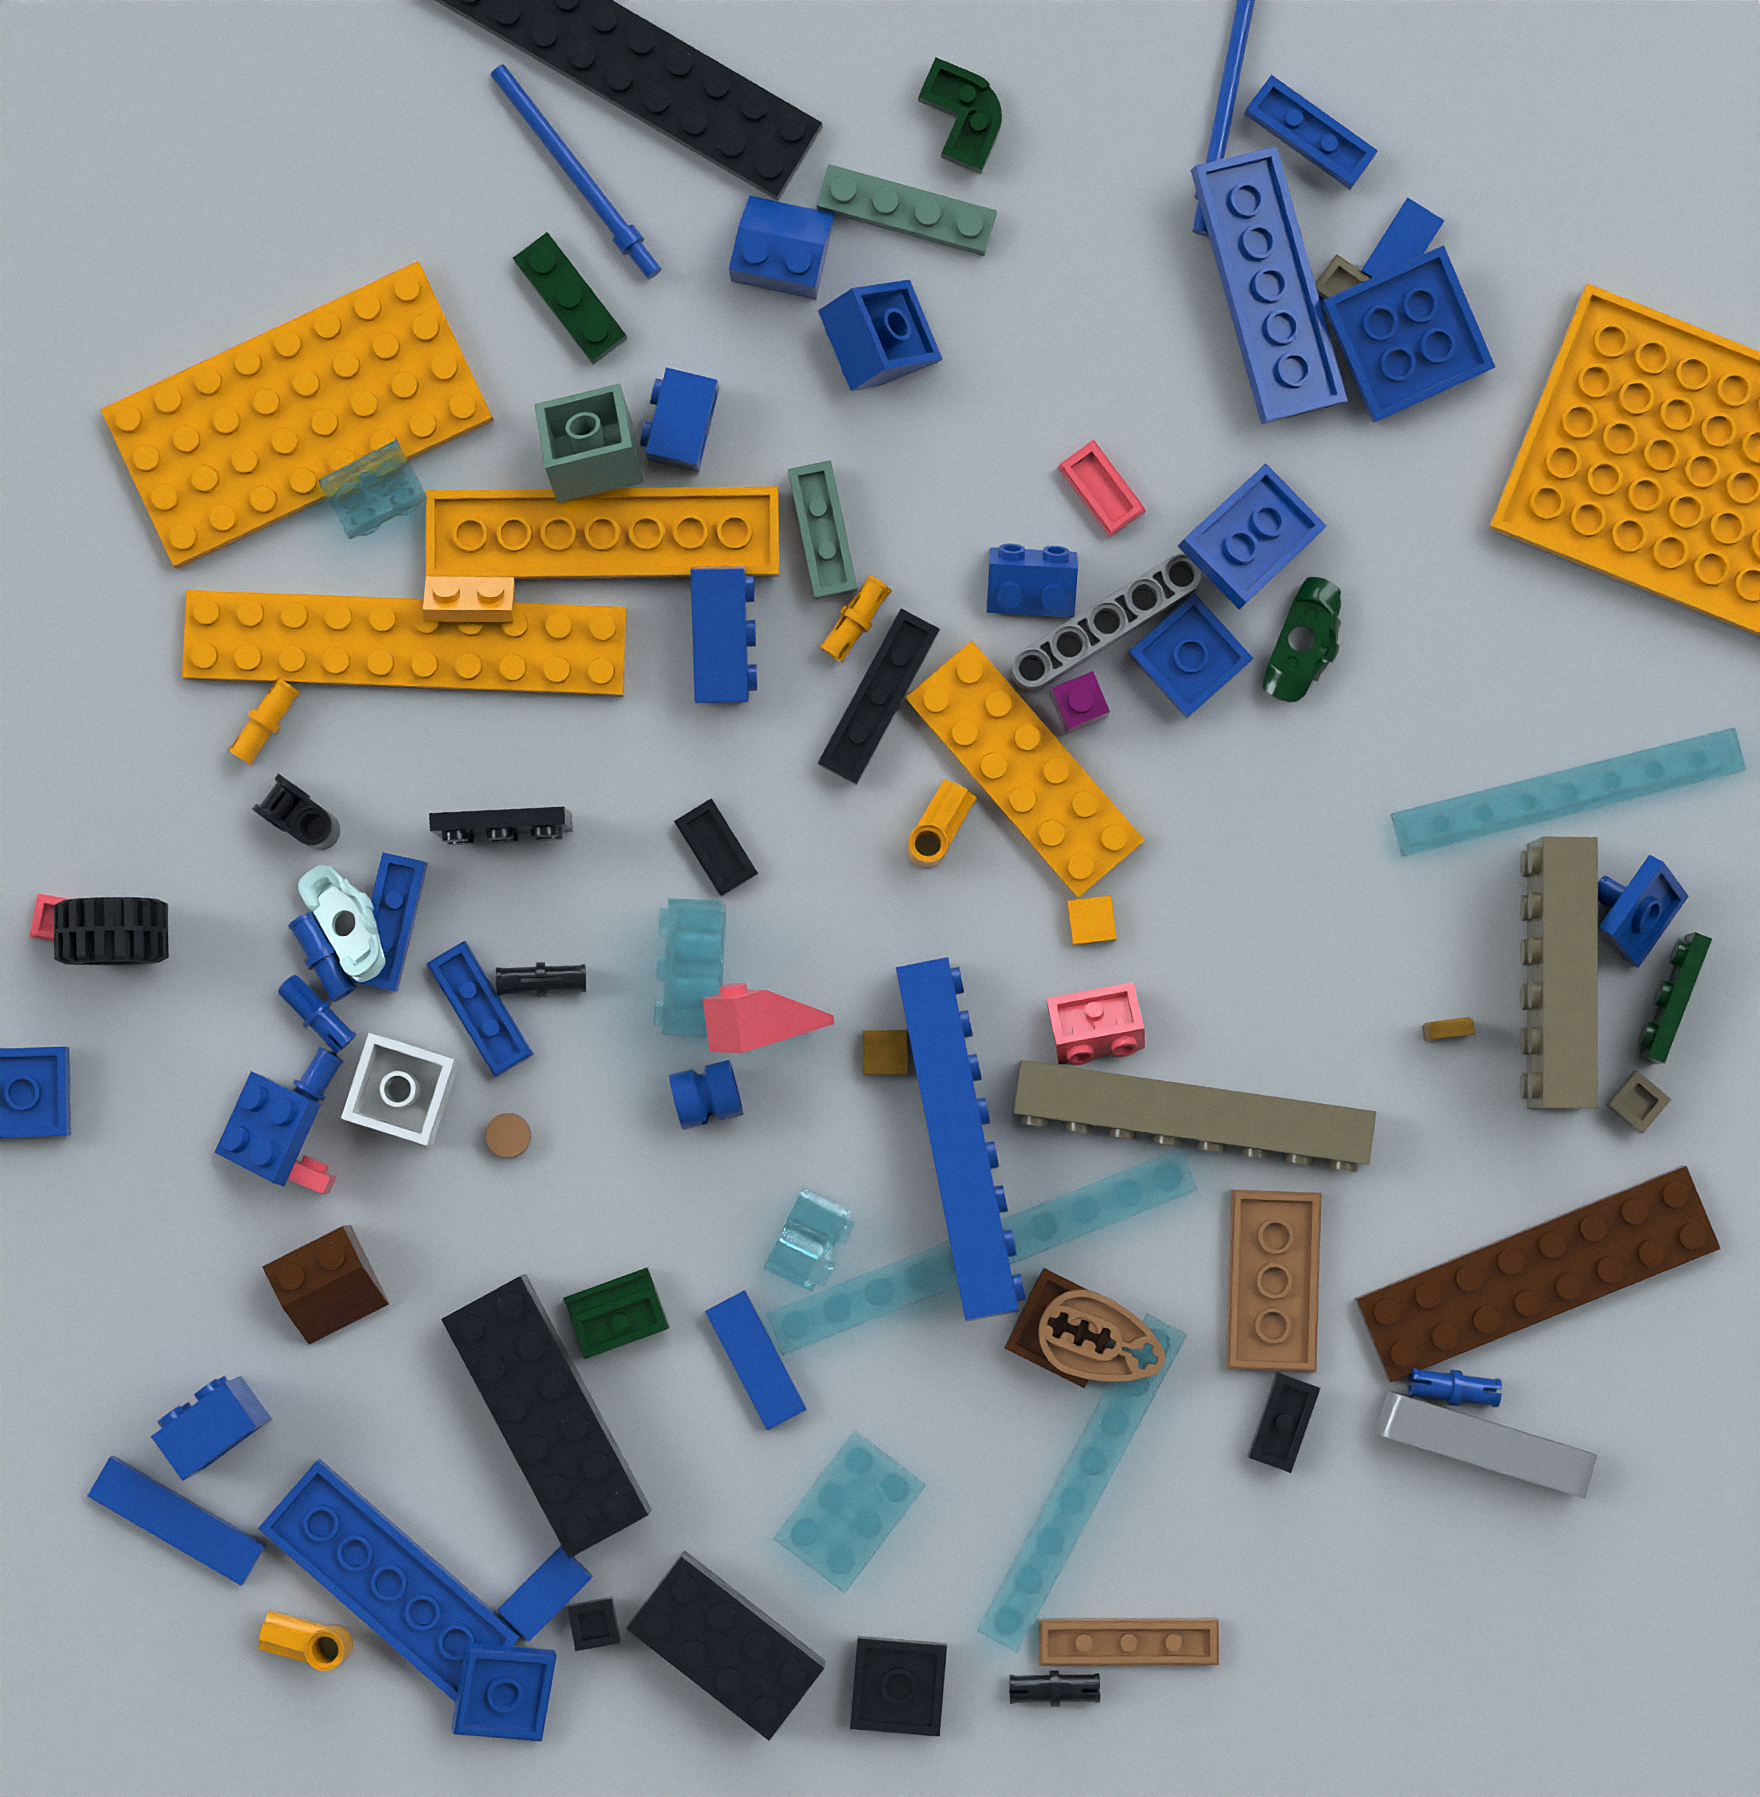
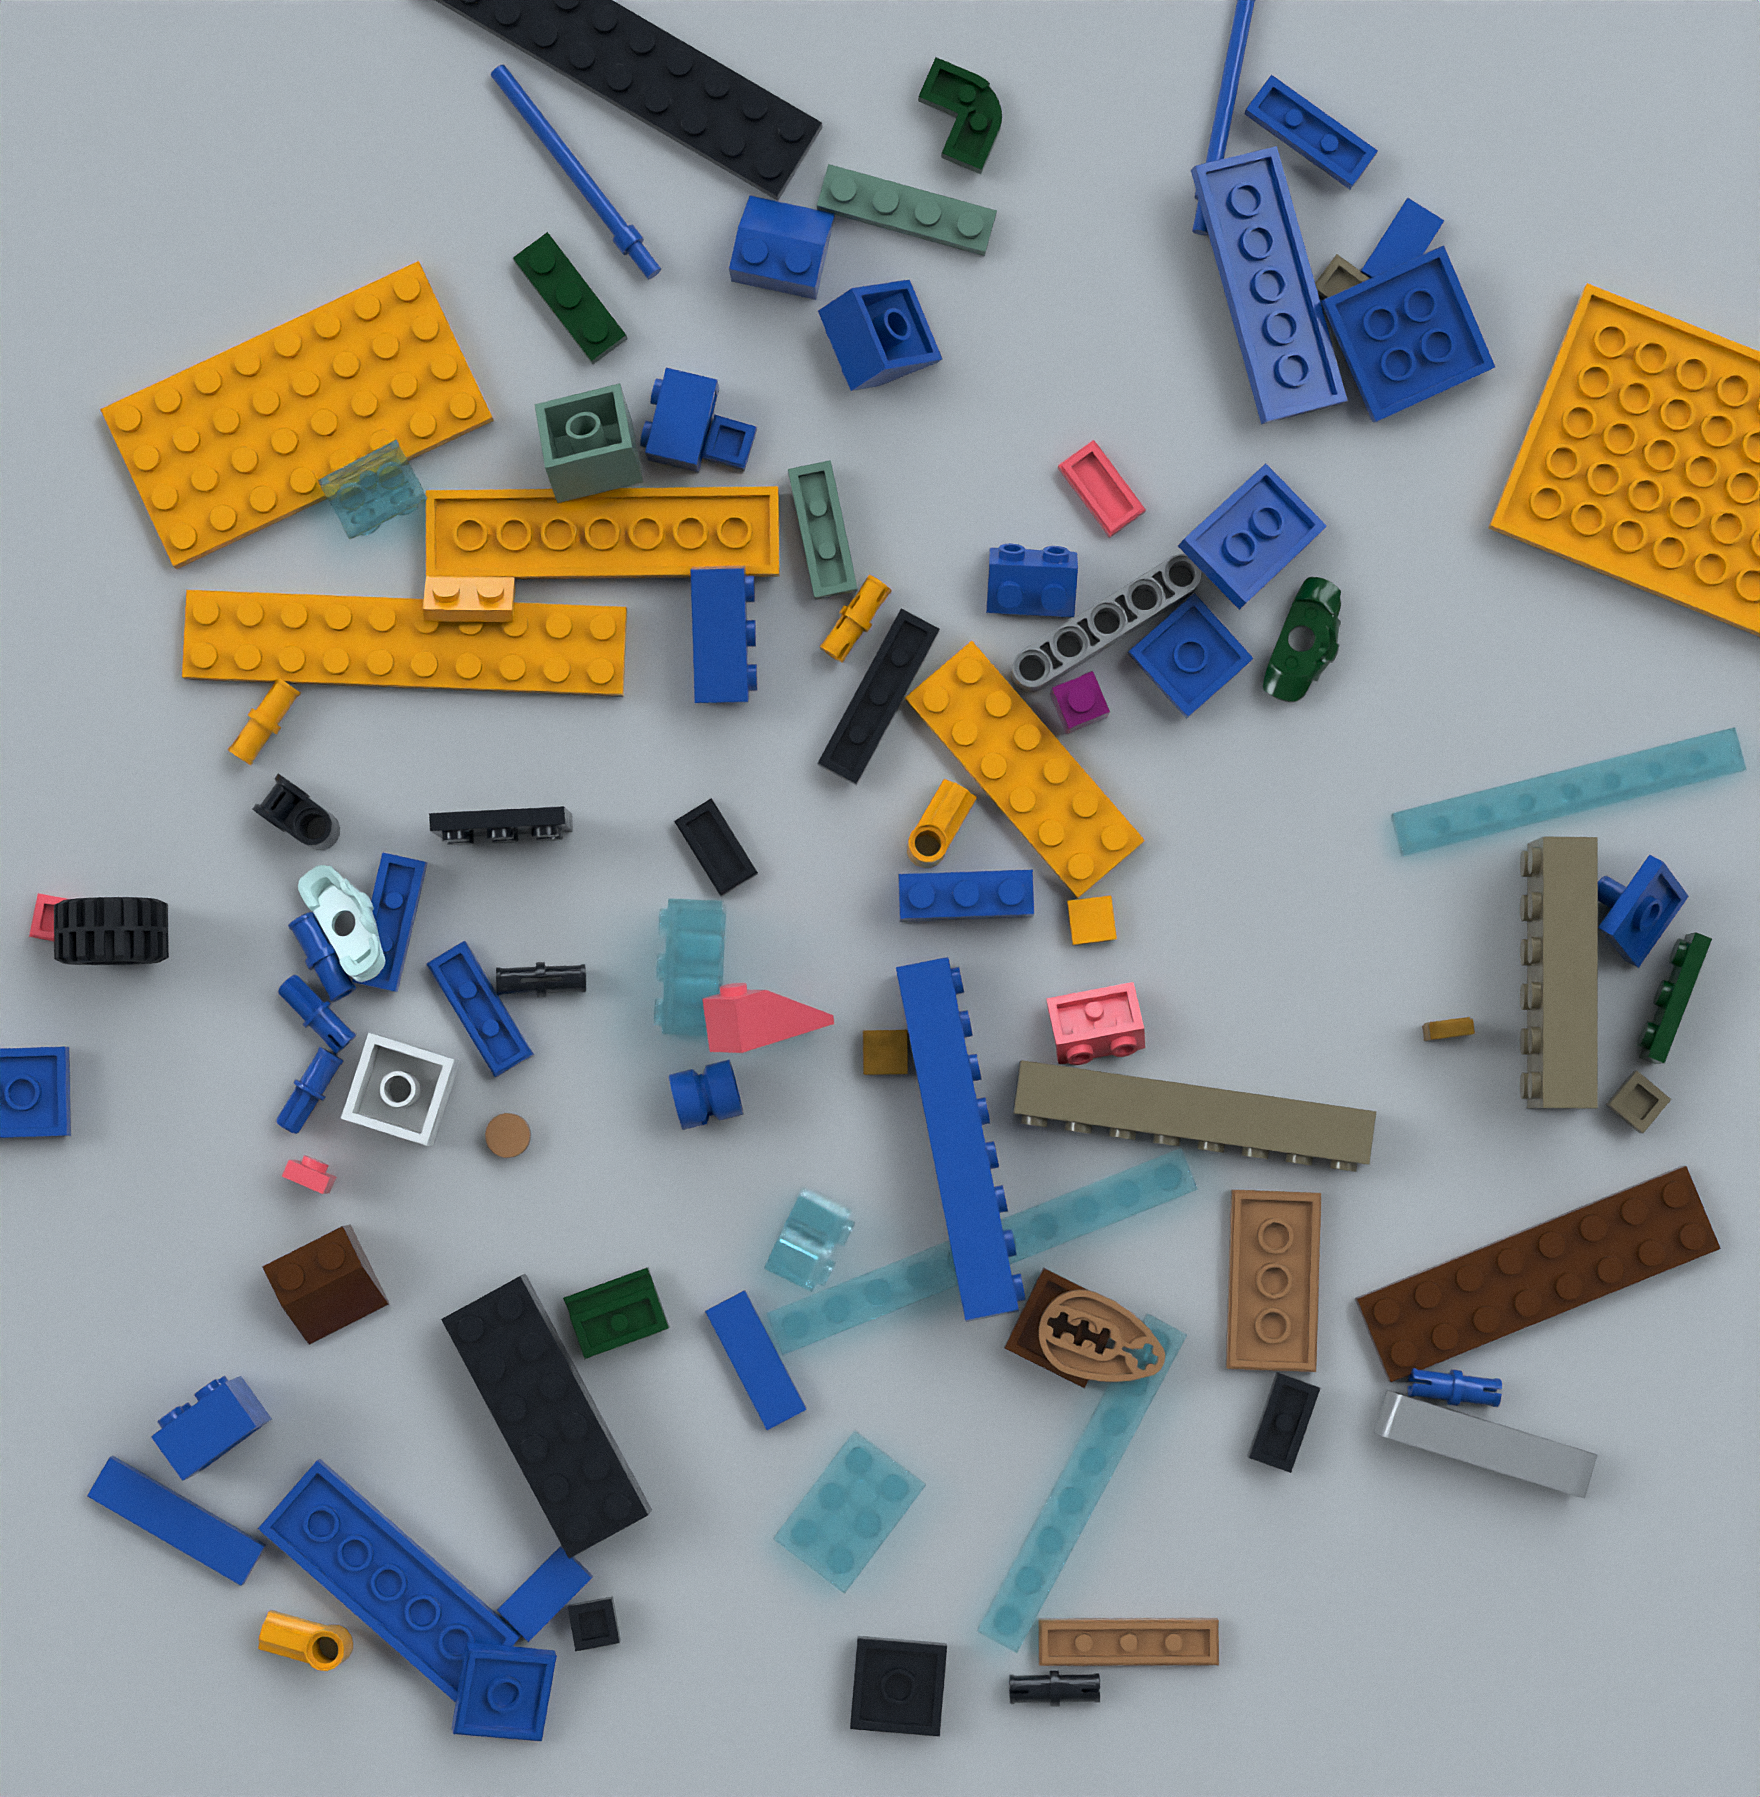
(267, 1128): blue plate -> none
(726, 1645): black brick -> none
(729, 442): none -> blue tile
(966, 895): none -> blue brick

